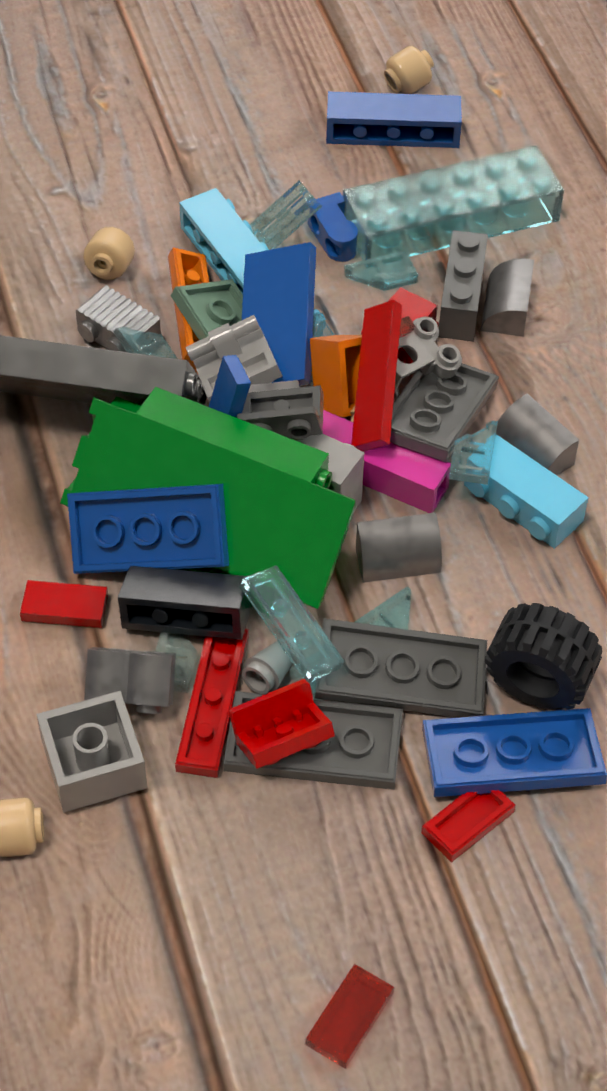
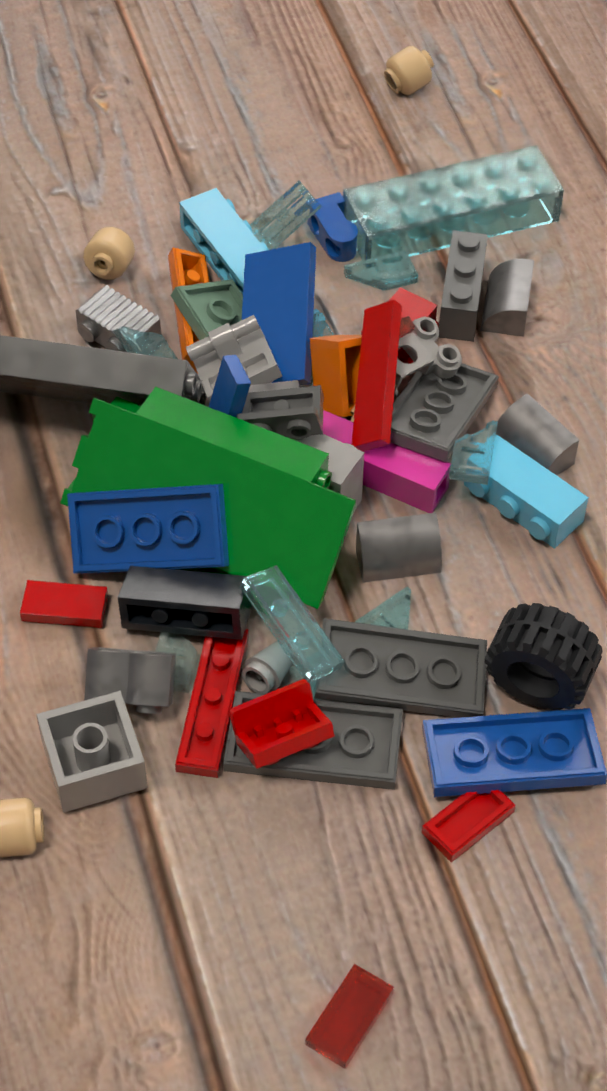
(394, 119): brick -> none

